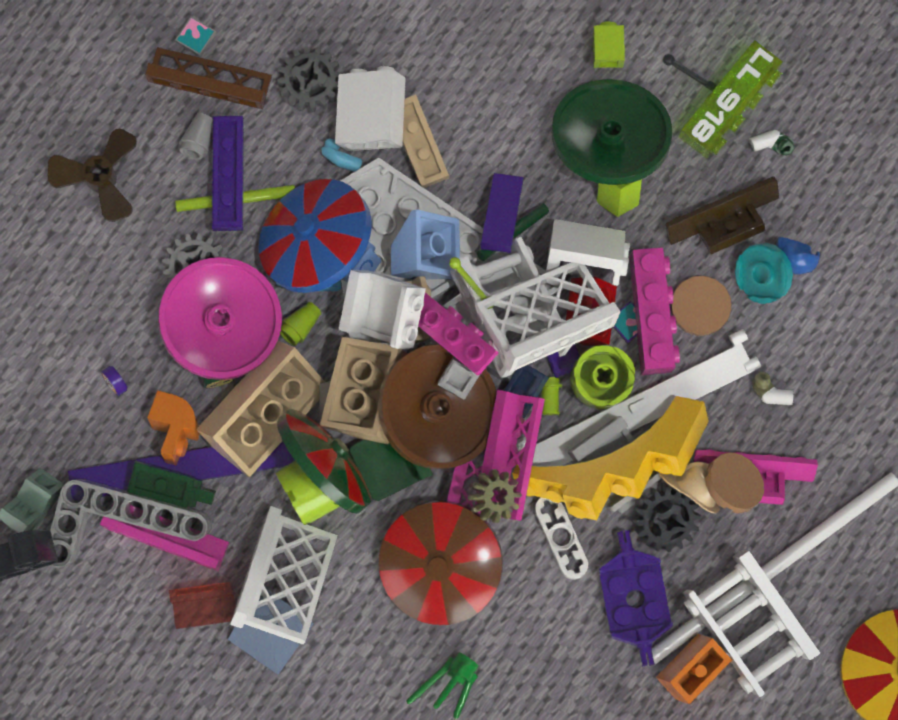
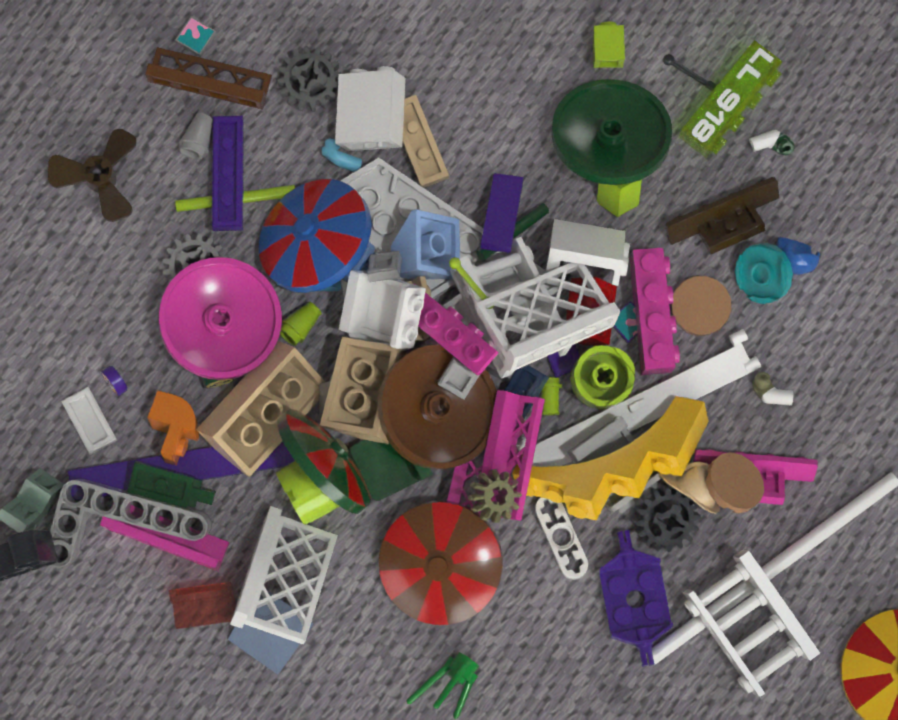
(89, 420): none -> white tile
(384, 266): none -> light grey tile
(693, 668): orange brick -> none

